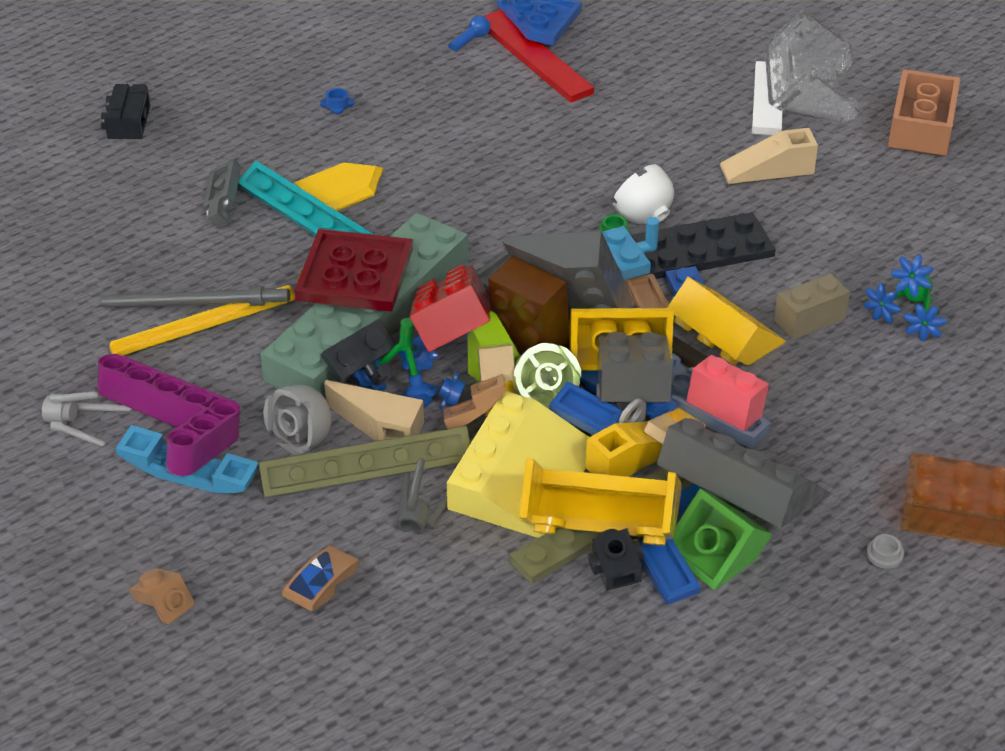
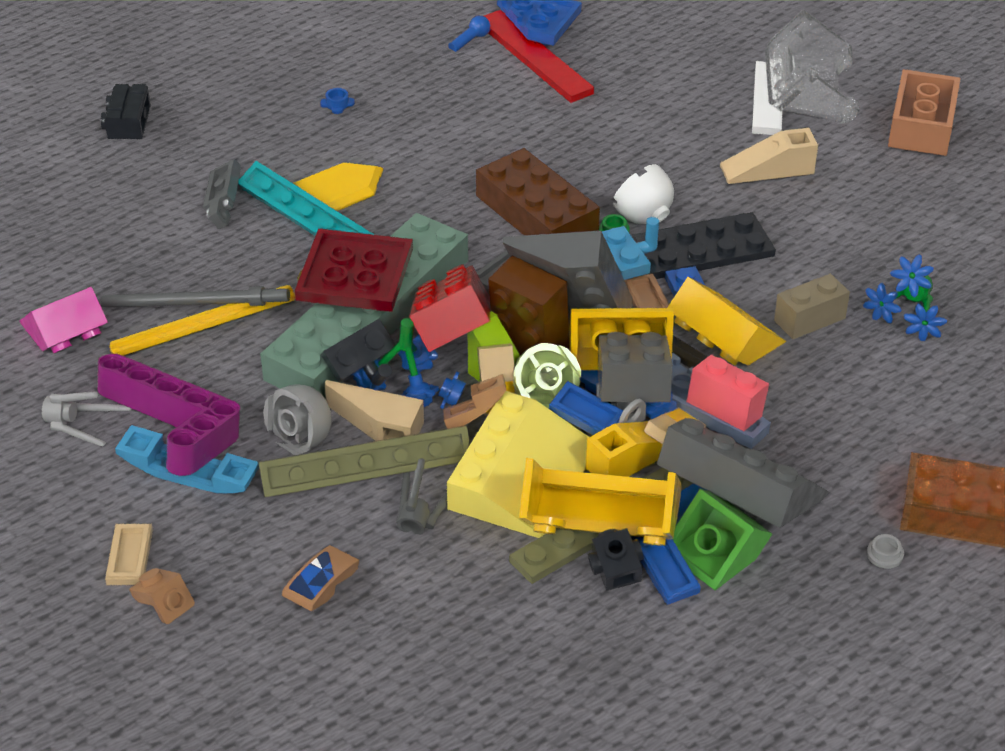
(64, 320): none -> slope
(128, 553): none -> tan tile
(534, 196): none -> reddish brown brick

